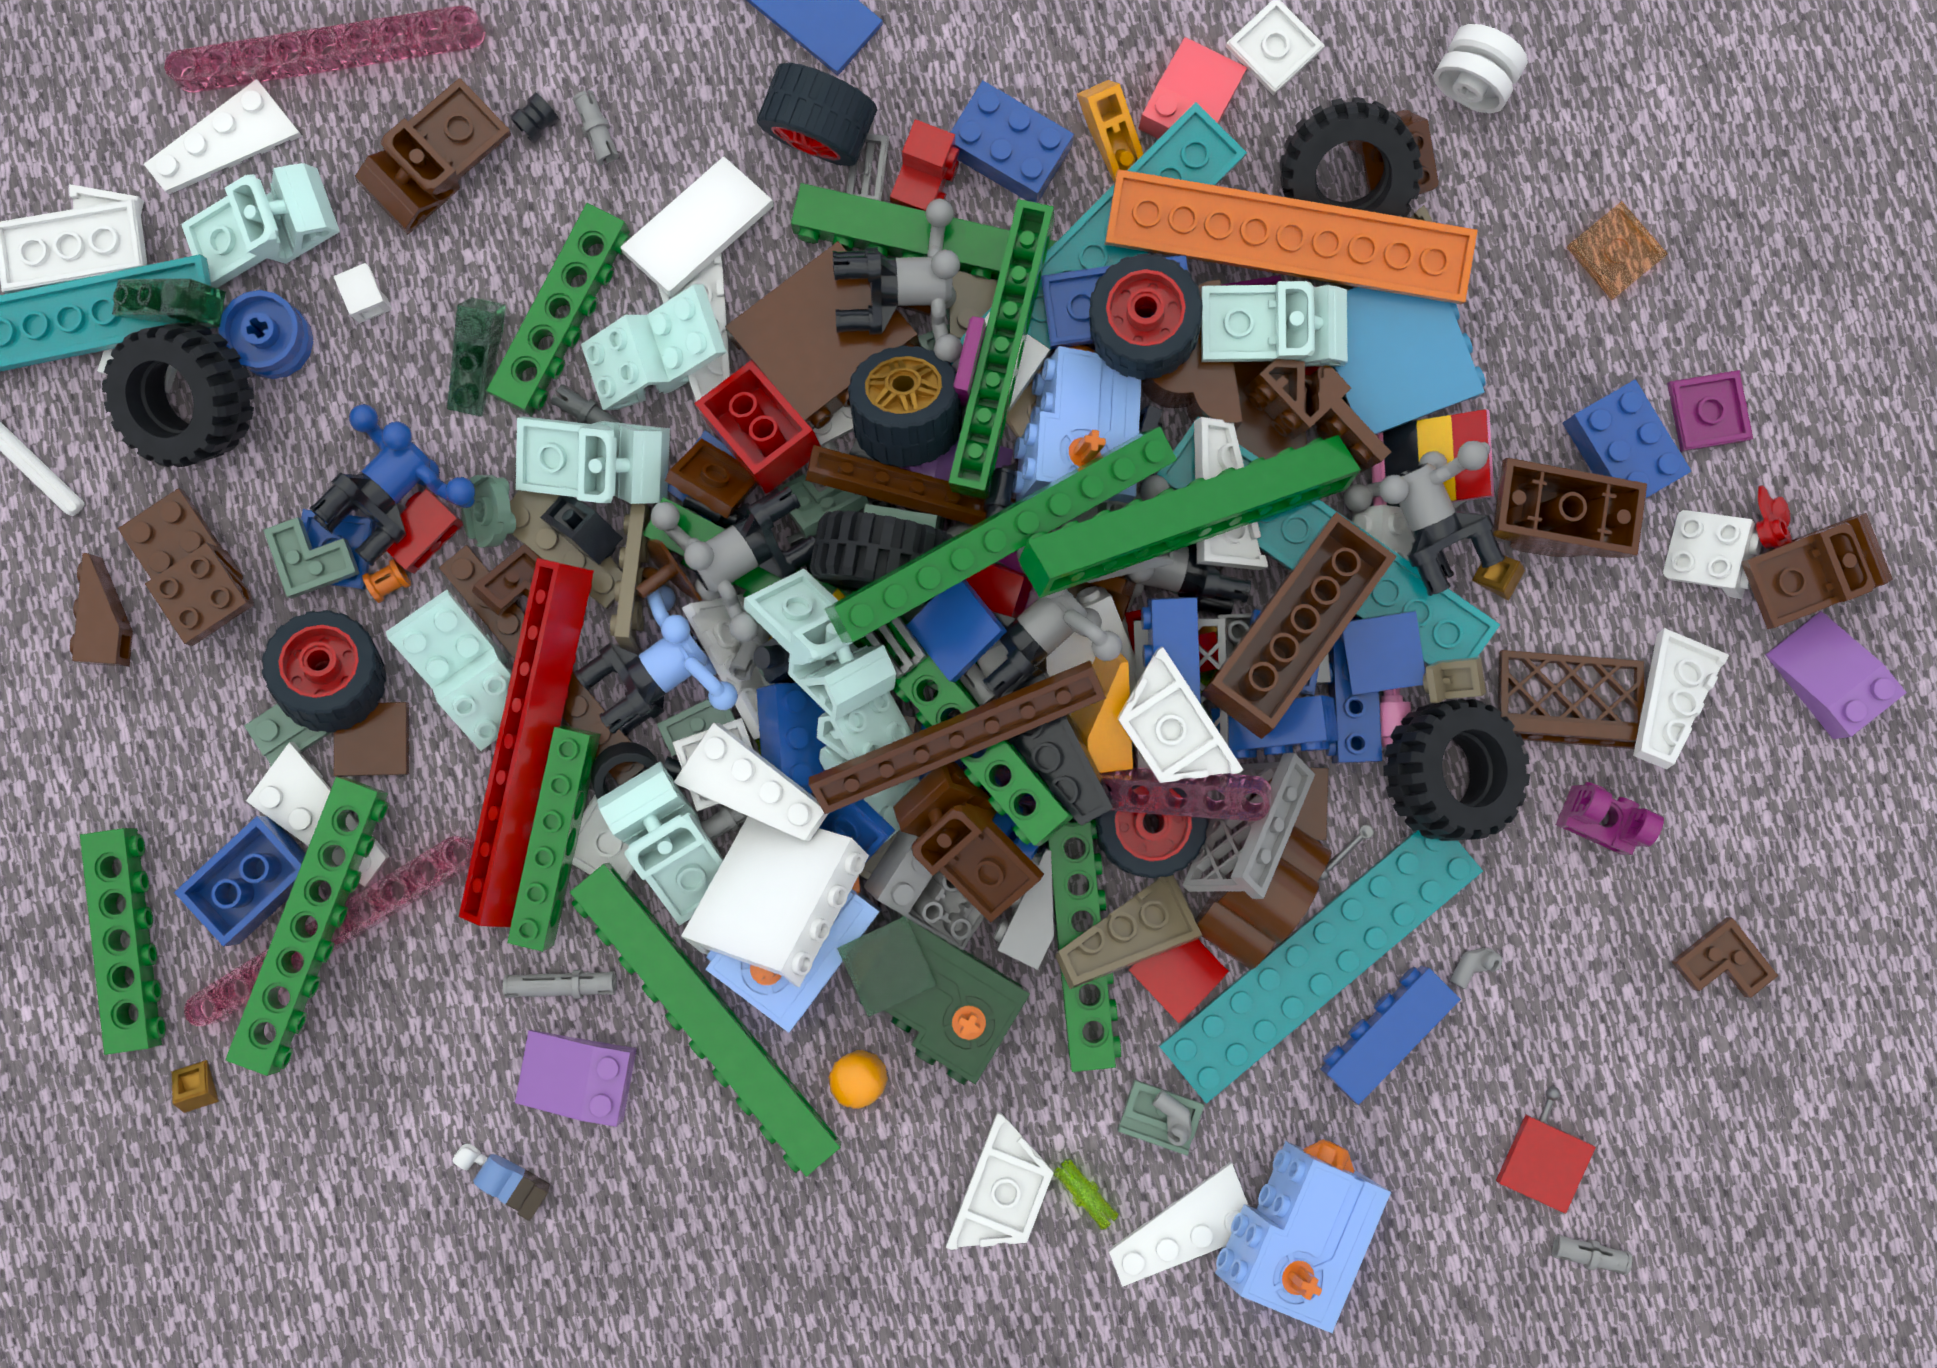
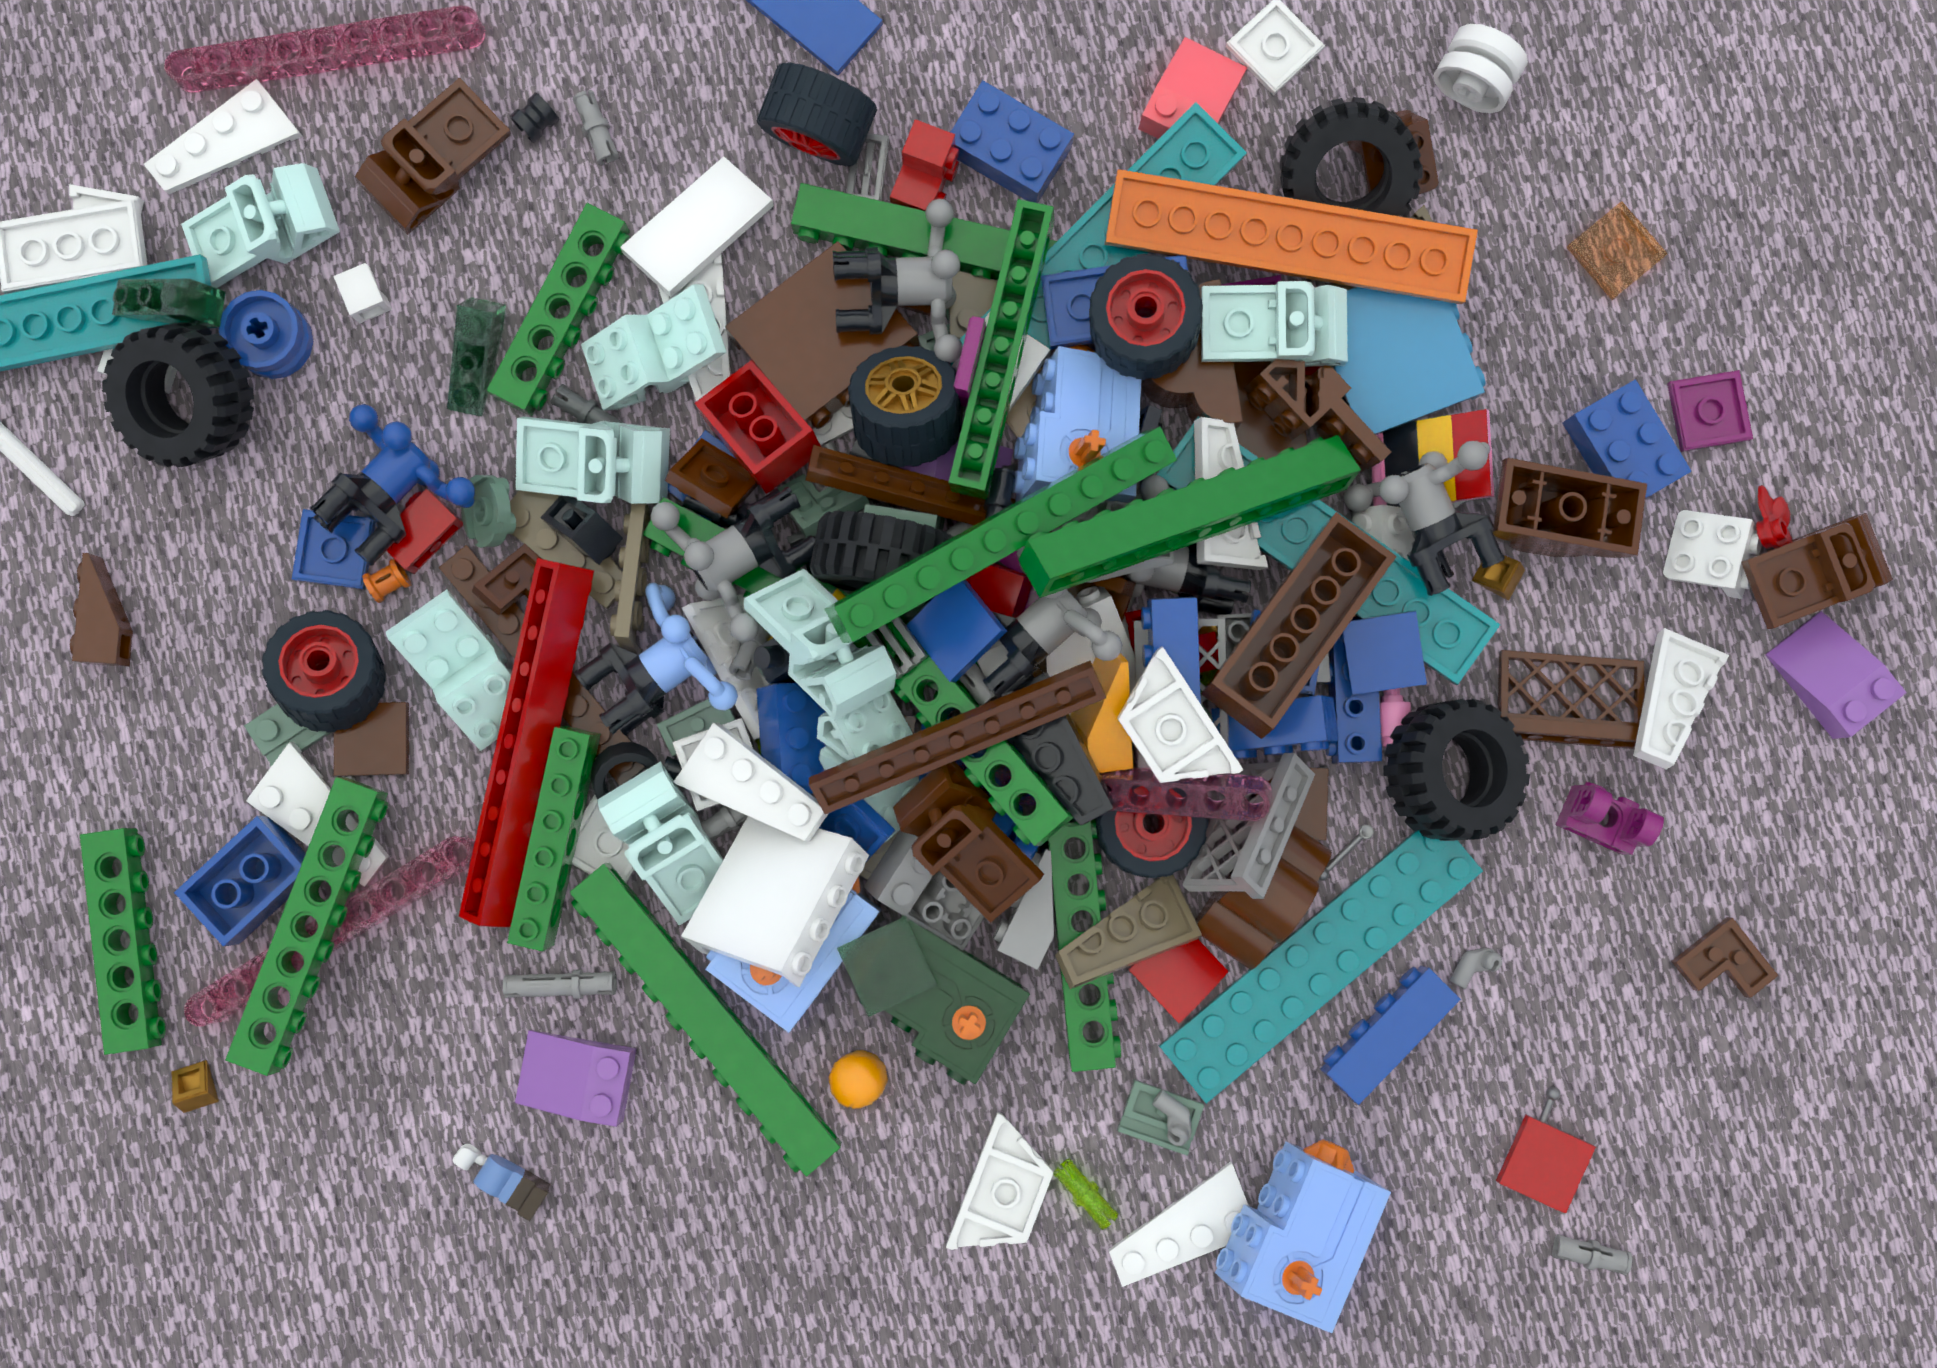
(187, 567): reddish brown piece -> none
(307, 568): sand green plate -> none
(667, 571): reddish brown shield -> none
(1111, 125): light orange slope -> none
(1454, 679): dark tan bracket -> none

